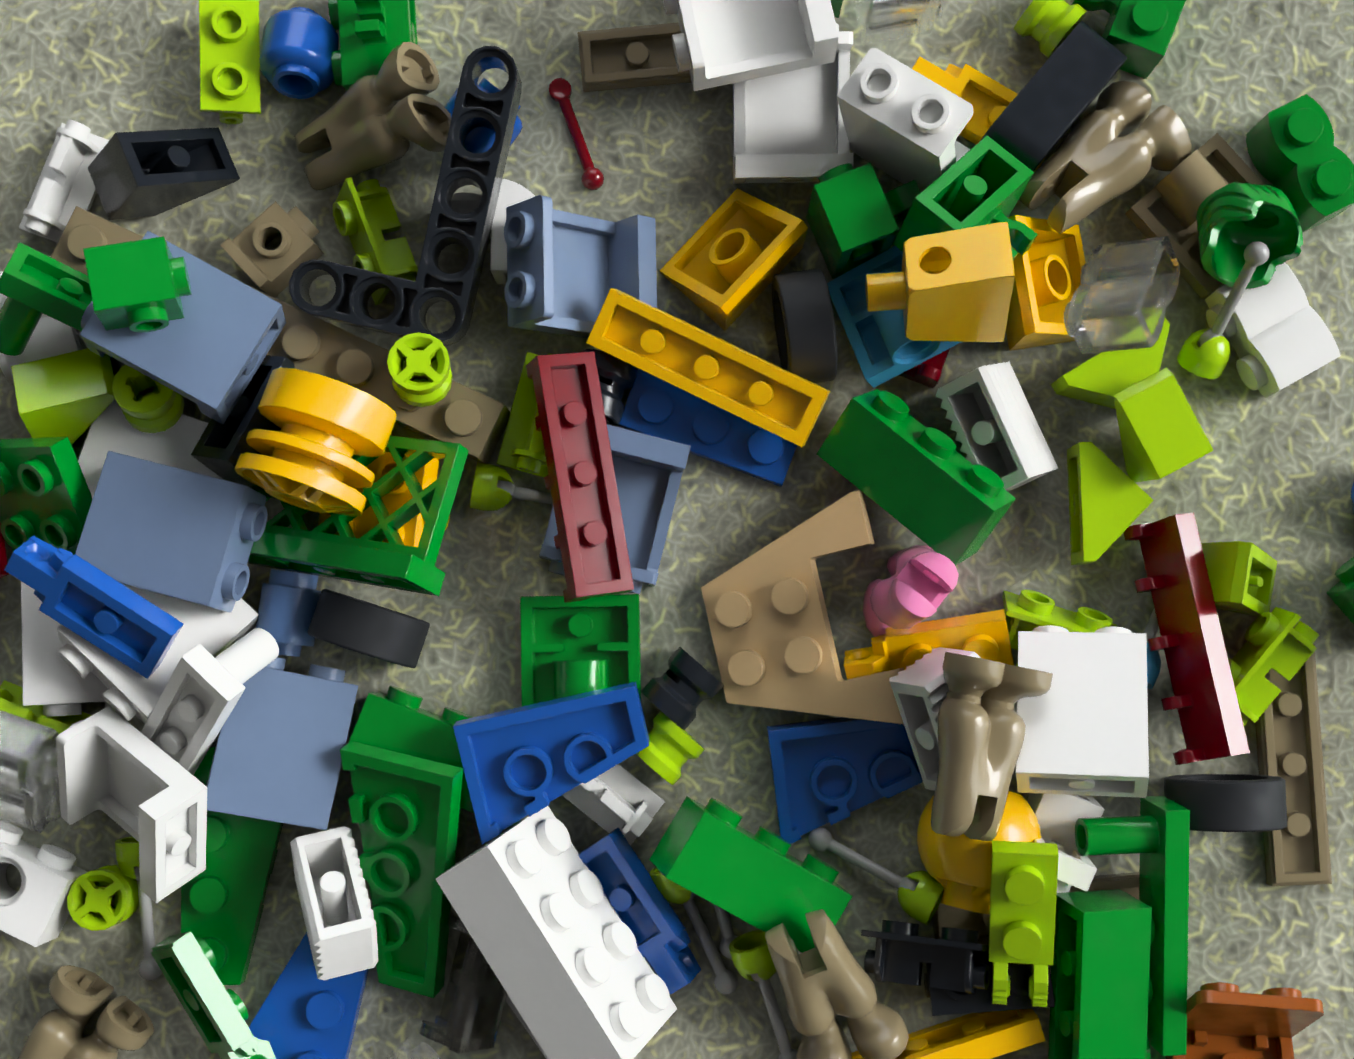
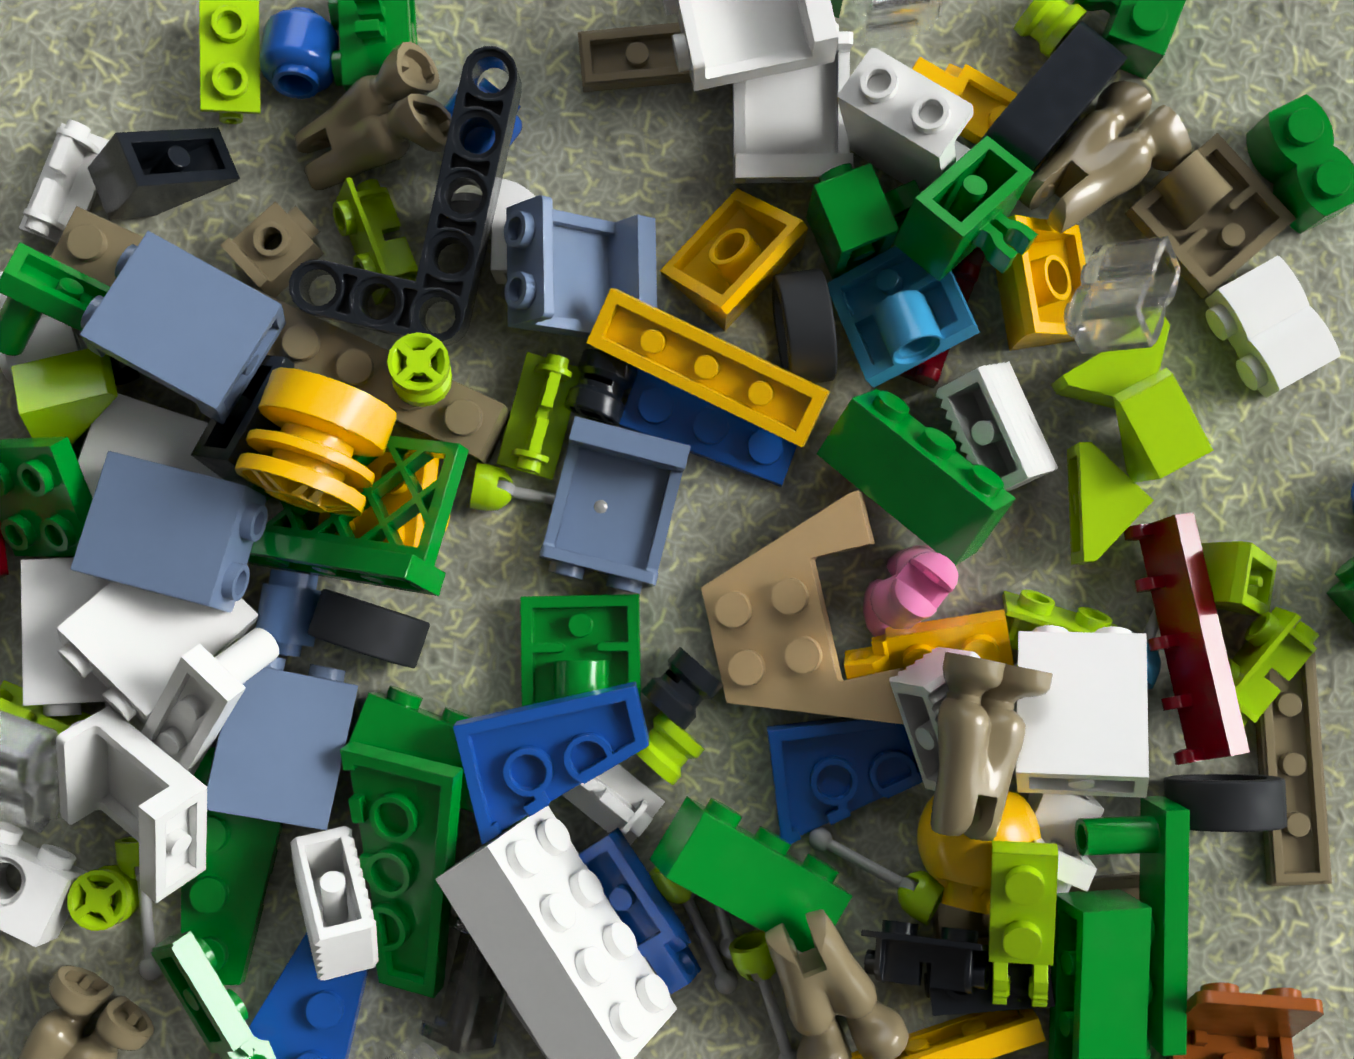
(95, 605): blue hinge -> none
(137, 284): green brick -> none
(147, 412): lime wheel -> none
(561, 91): dark red hinge -> none
(581, 475): dark red hinge -> none
(950, 285): yellow torso -> none
(1207, 350): hinge -> none
(1244, 215): green hair -> none

